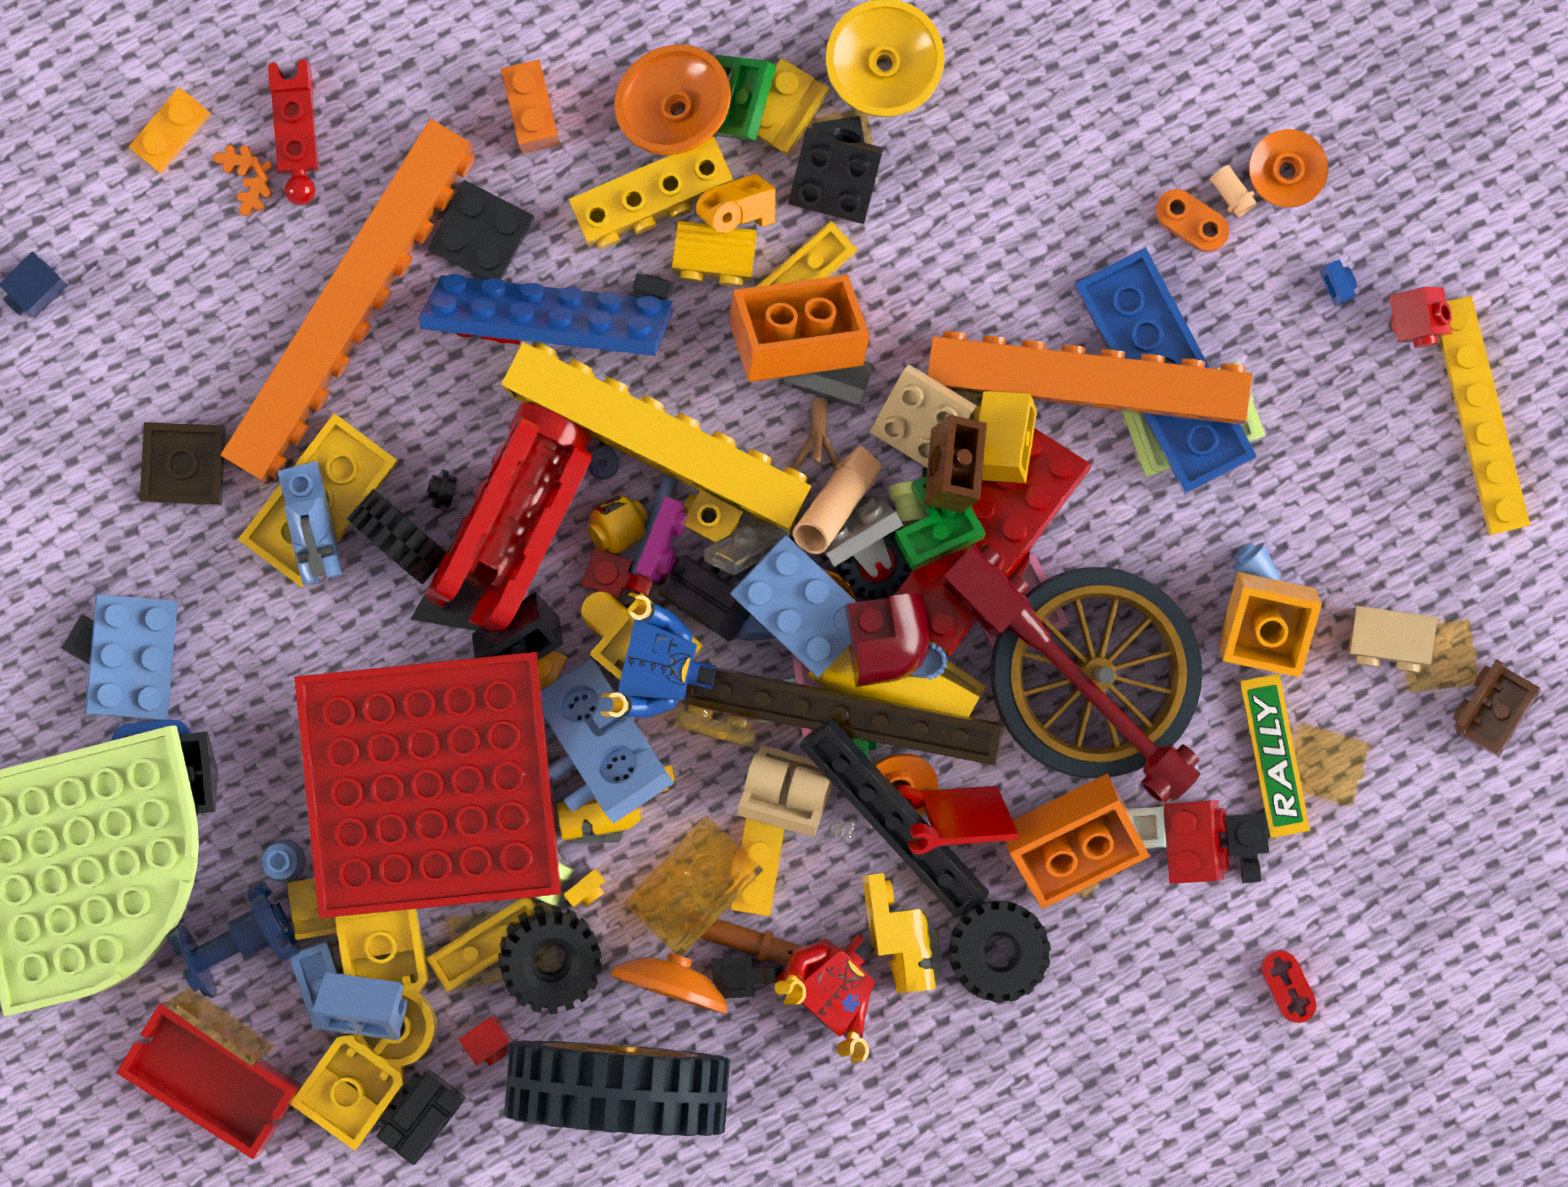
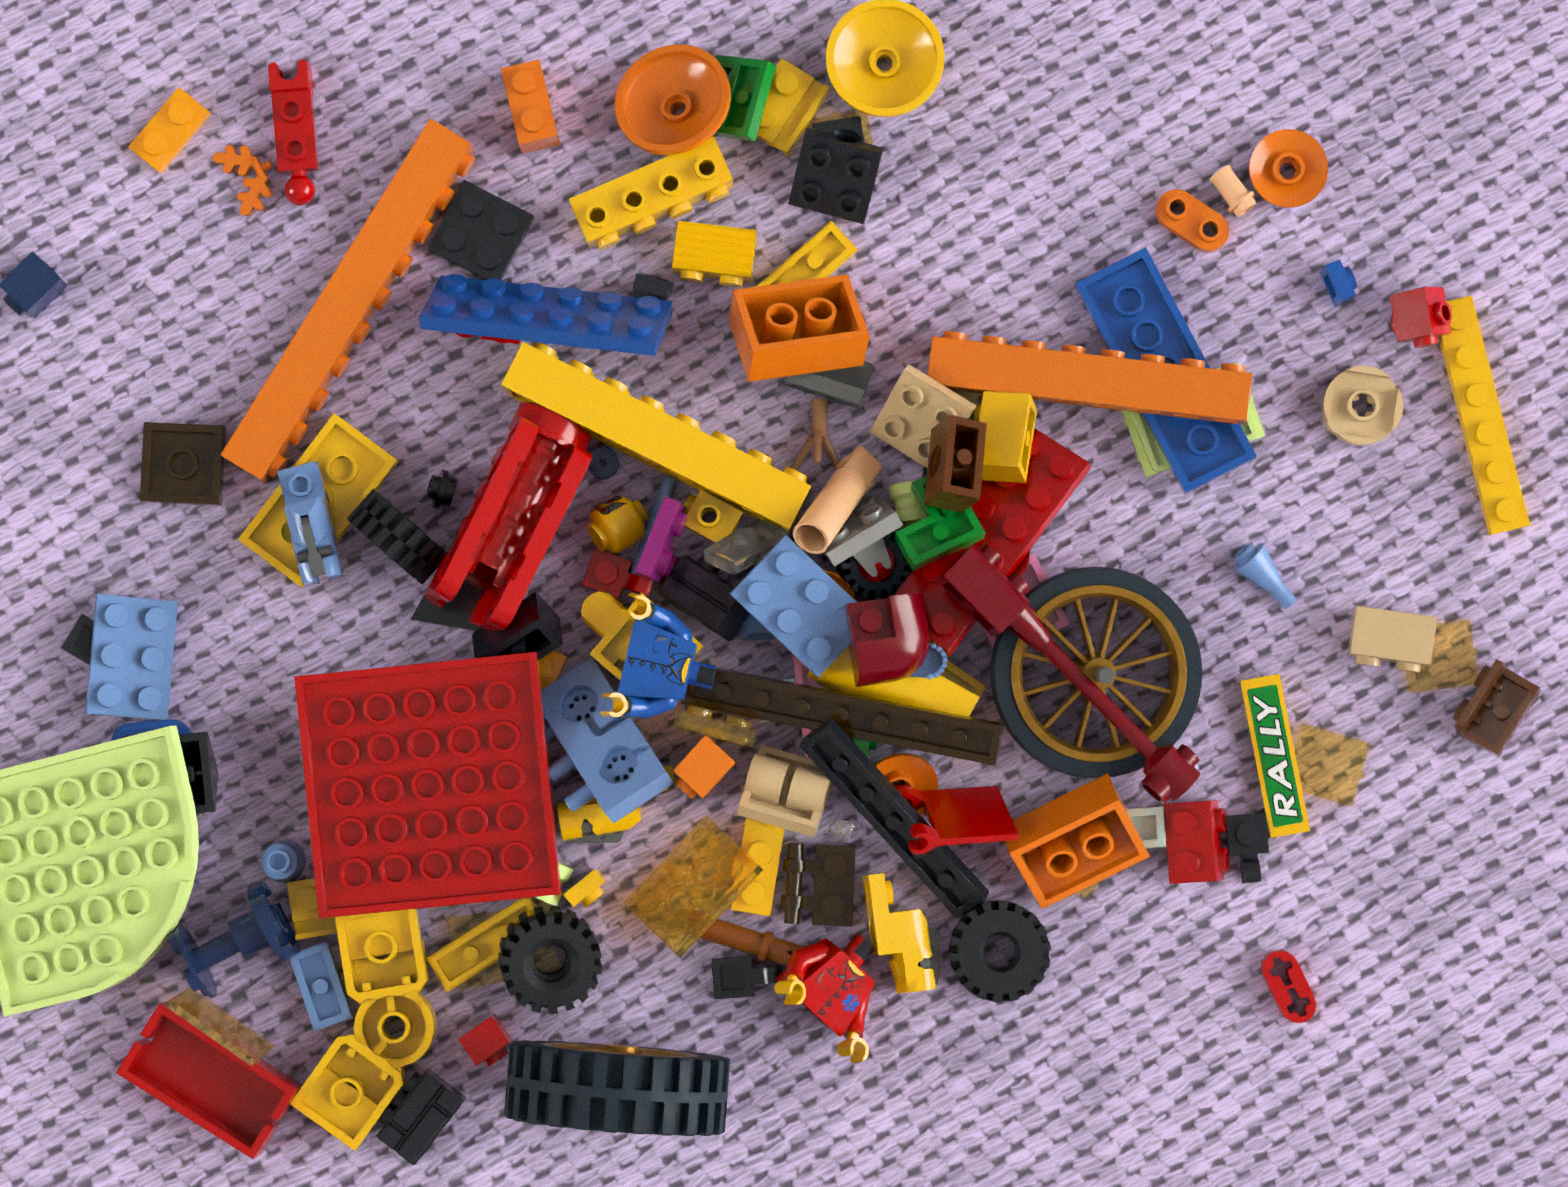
(360, 1006): medium blue hinge -> none
(672, 979): orange dish -> none
(703, 768): none -> orange brick
(738, 203): light orange leg -> none
(832, 885): none -> dark brown plate
(1269, 624): light orange brick -> none
(1379, 392): none -> tan plate

